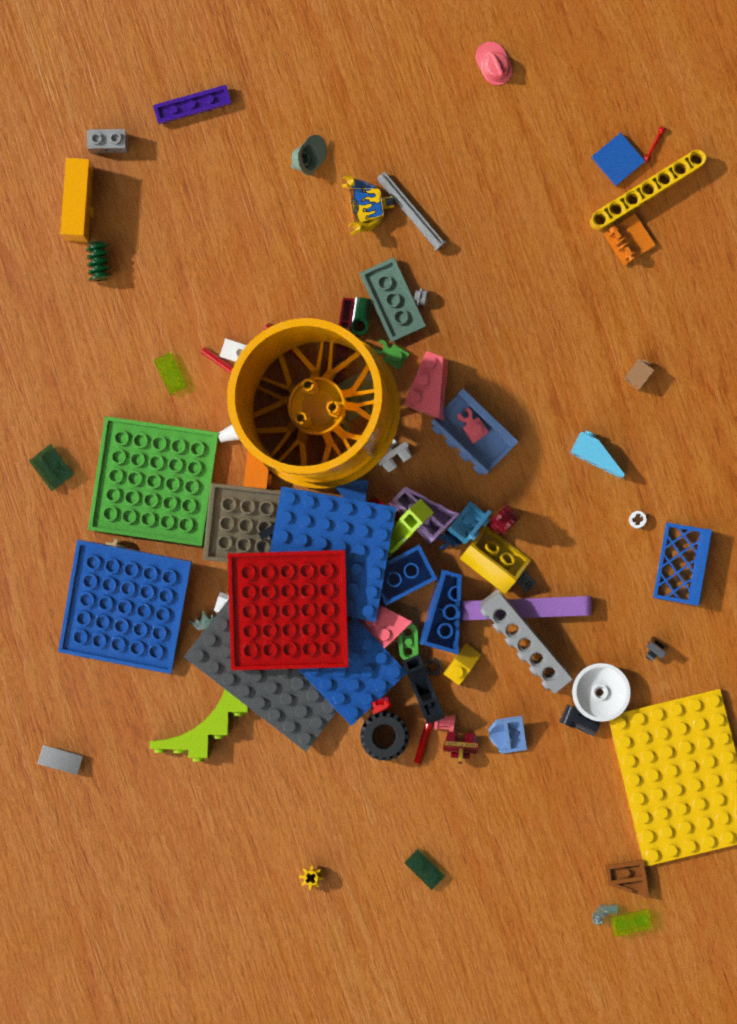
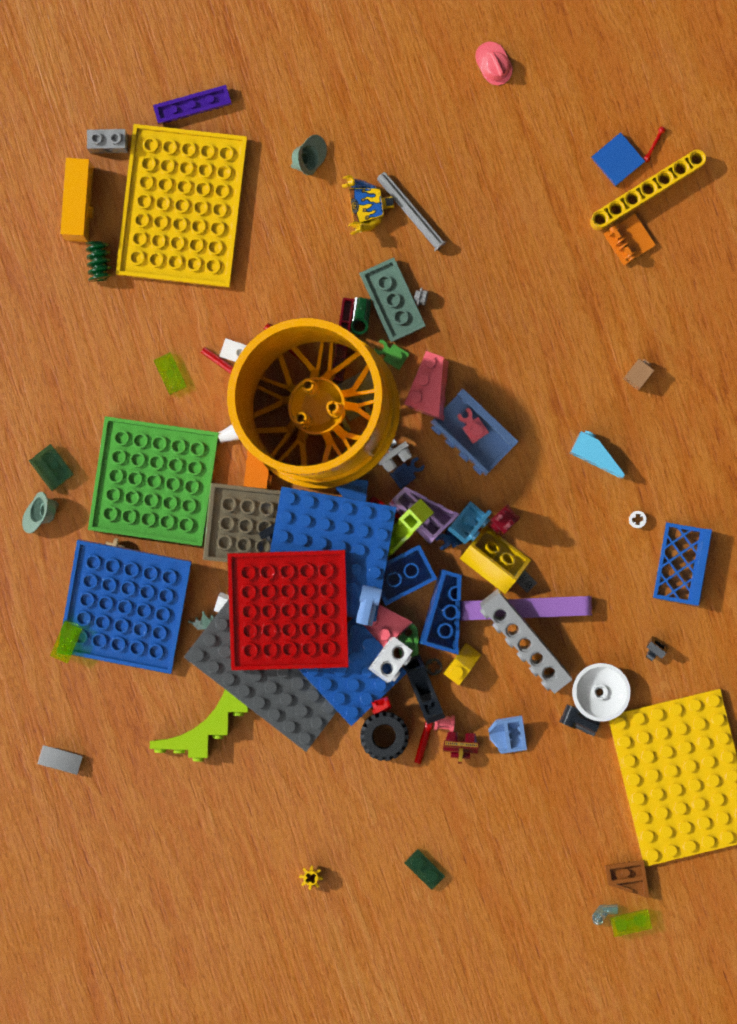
(39, 512): none -> sand green piece
(66, 641): none -> clear neon green plate
(181, 205): none -> yellow plate
(368, 601): none -> medium blue piece
(387, 656): none -> white brick
(404, 475): none -> dark blue plate

